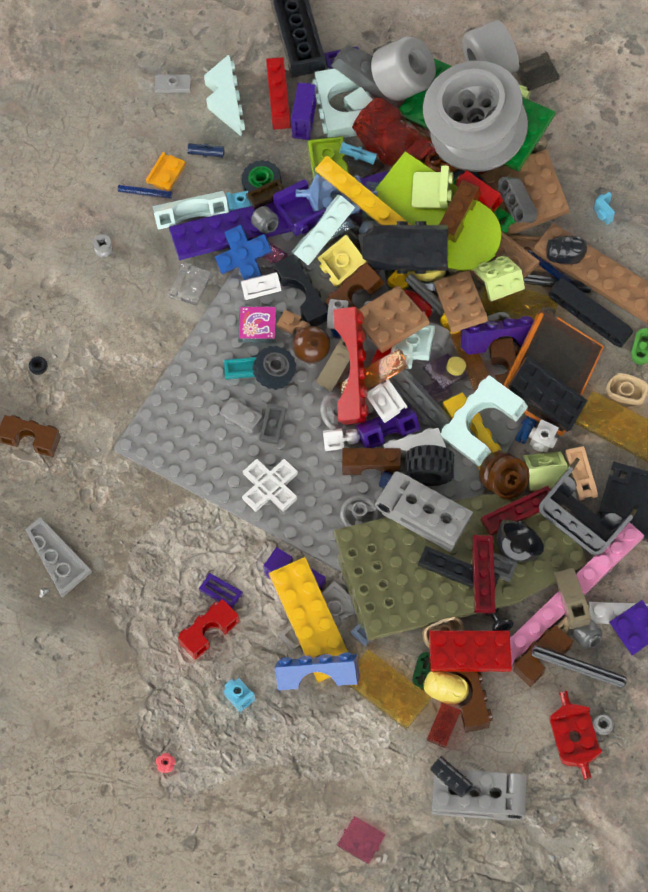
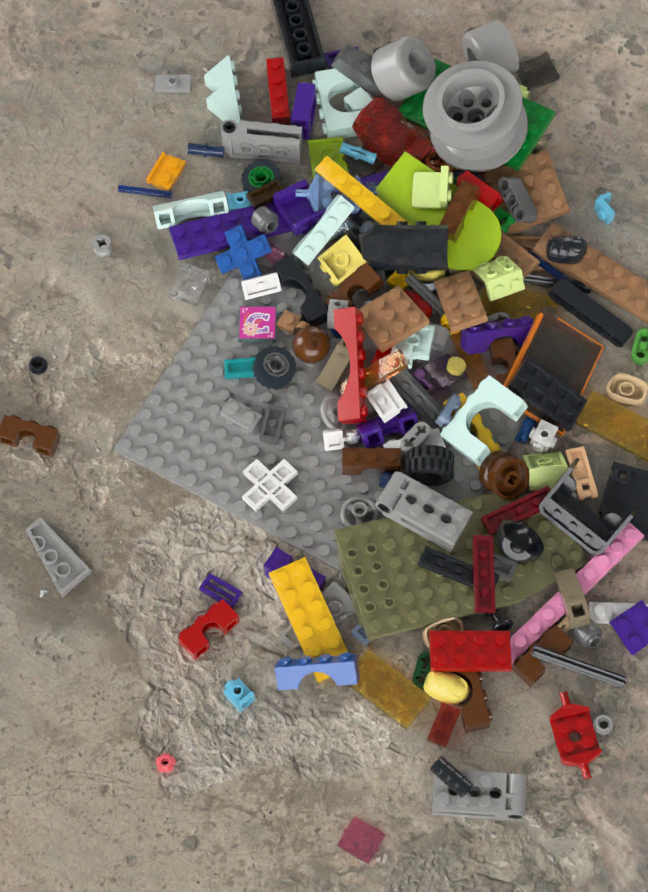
(262, 141): none -> light grey hinge
(412, 435): none -> light grey beam
(419, 375): none -> medium lavender hand
(452, 404): none -> sand blue plate

